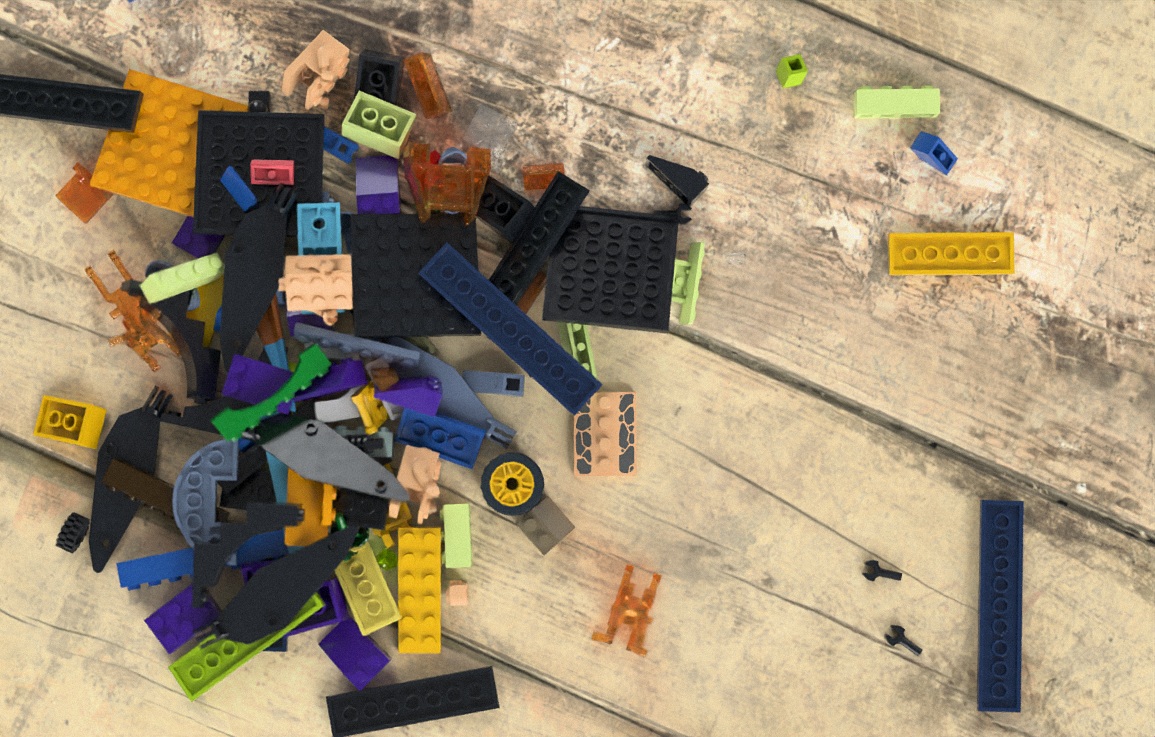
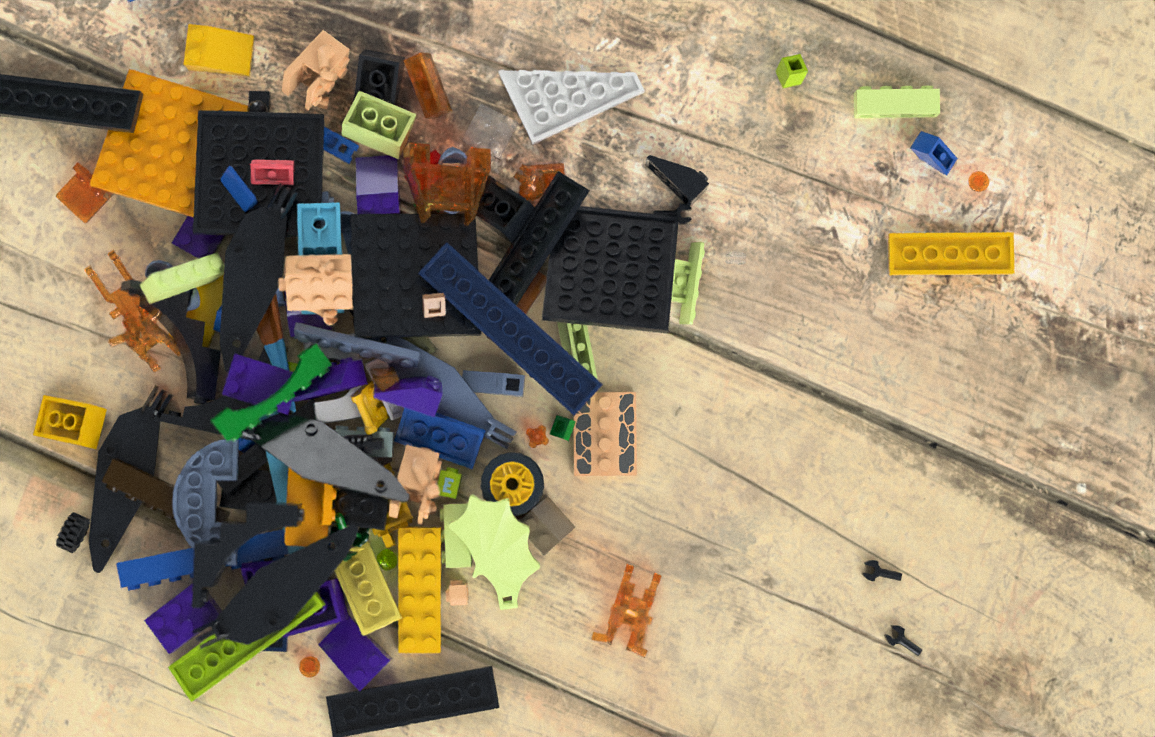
(218, 50): none -> yellow slope
(309, 666): none -> clear orange plate
(433, 305): none -> plate
(449, 483): none -> lime brick
(497, 546): none -> yellowish green animal
(531, 182): none -> clear orange piece
(532, 436): none -> clear orange plate
(560, 100): none -> white wing
(562, 427): none -> green plate
(978, 181): none -> clear orange plate
(1000, 606): dark blue plate -> none

